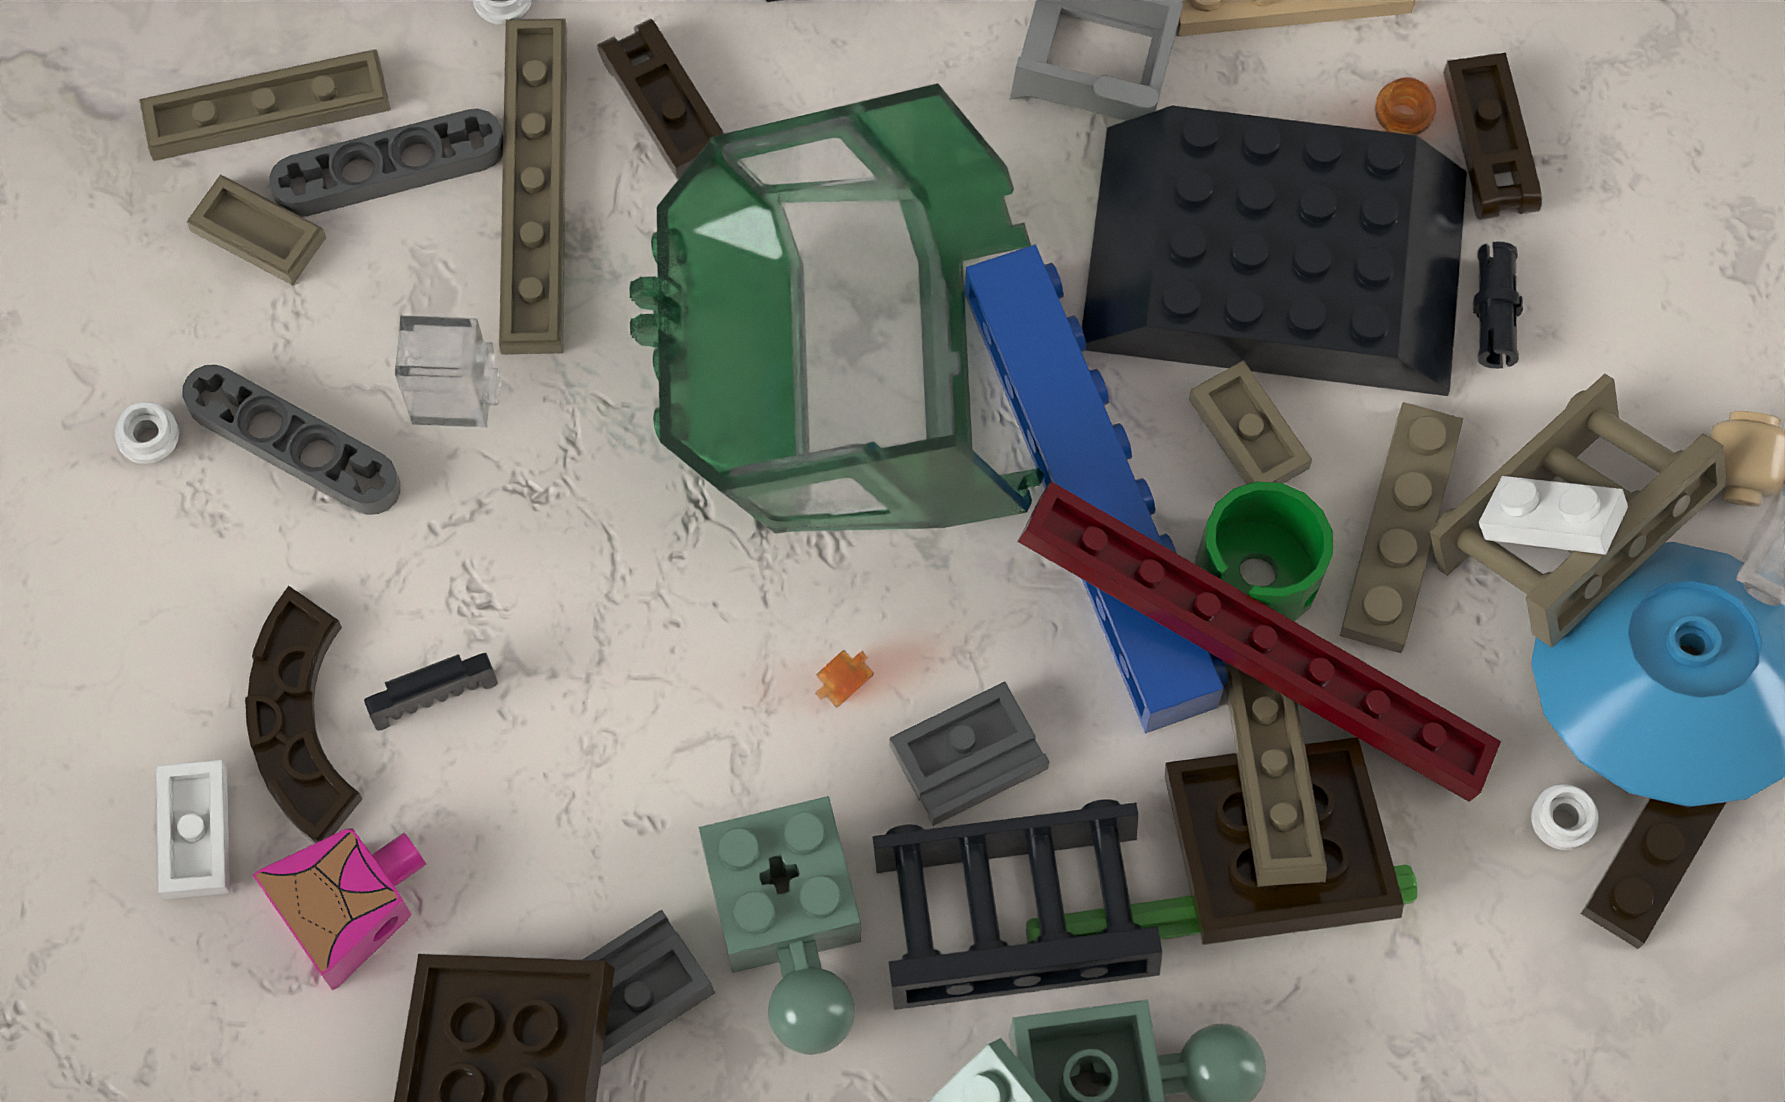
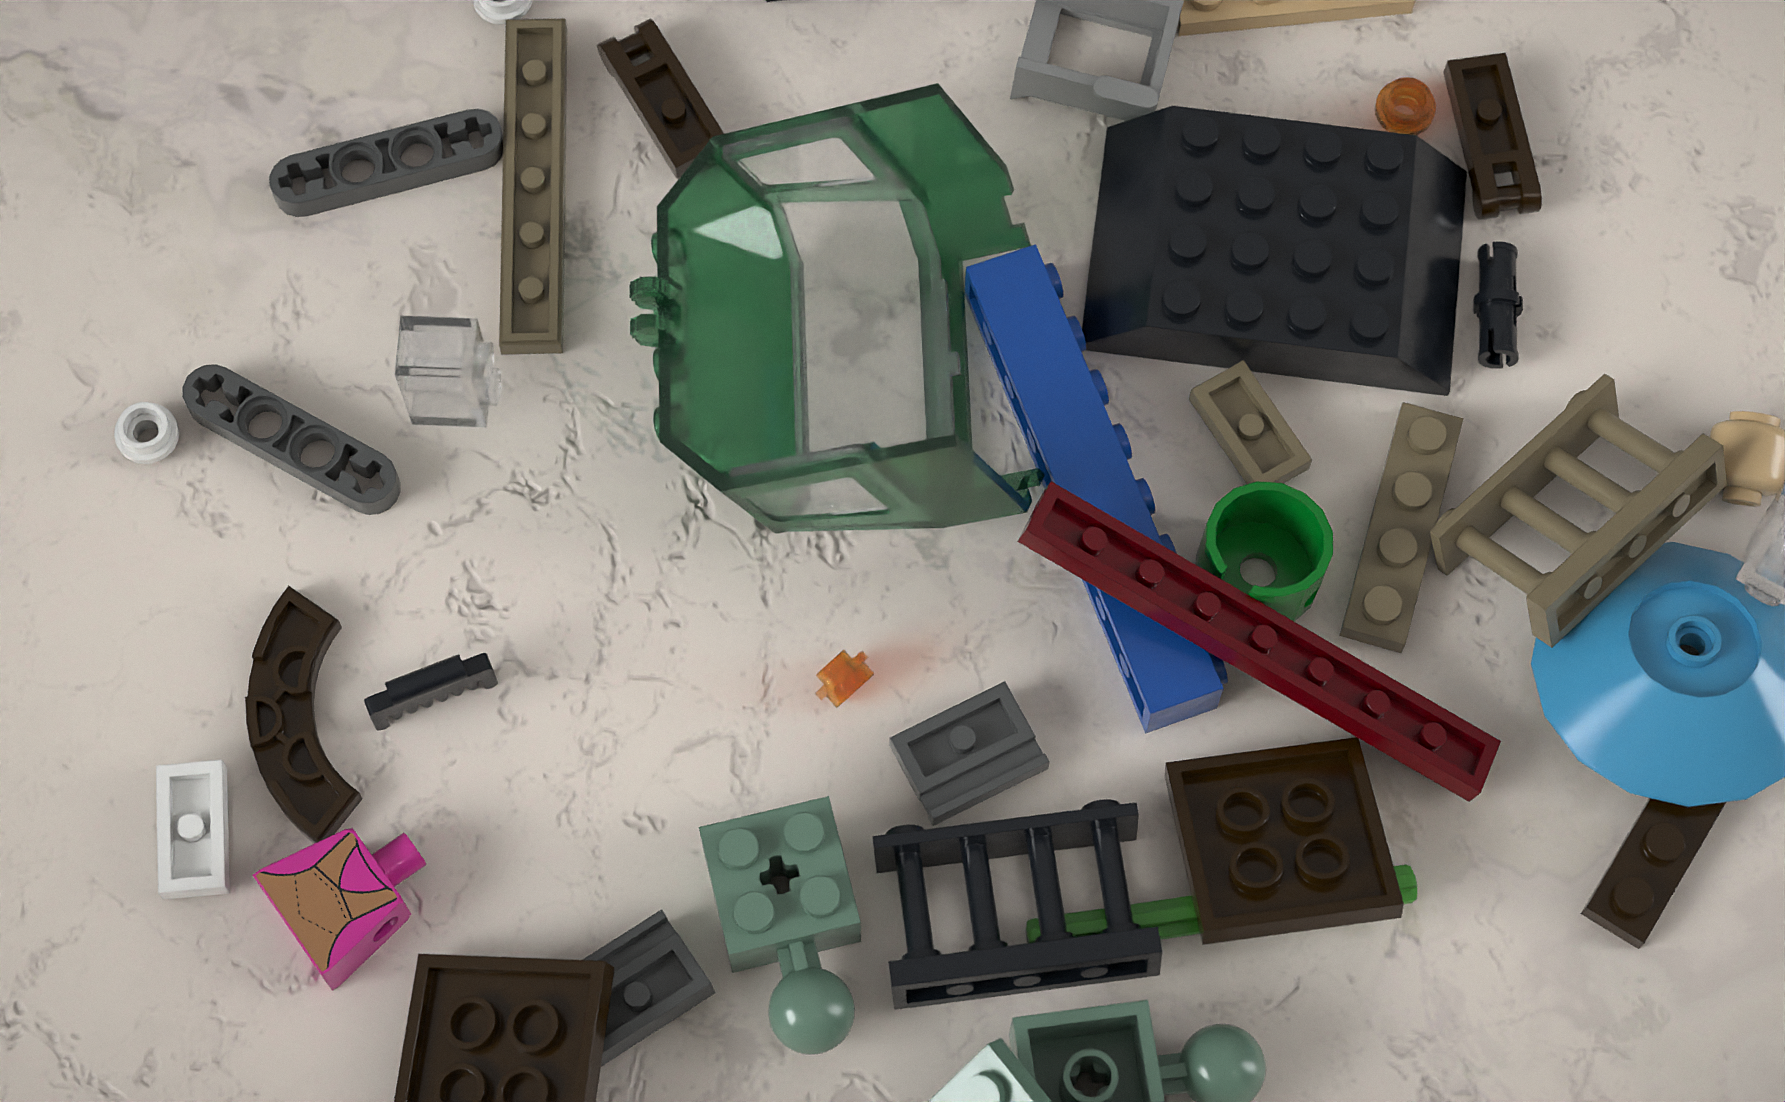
(256, 229): dark tan tile -> none
(264, 105): dark tan tile -> none
(1275, 783): dark tan tile -> none
(1553, 514): white plate -> none
(1575, 802): white plate -> none

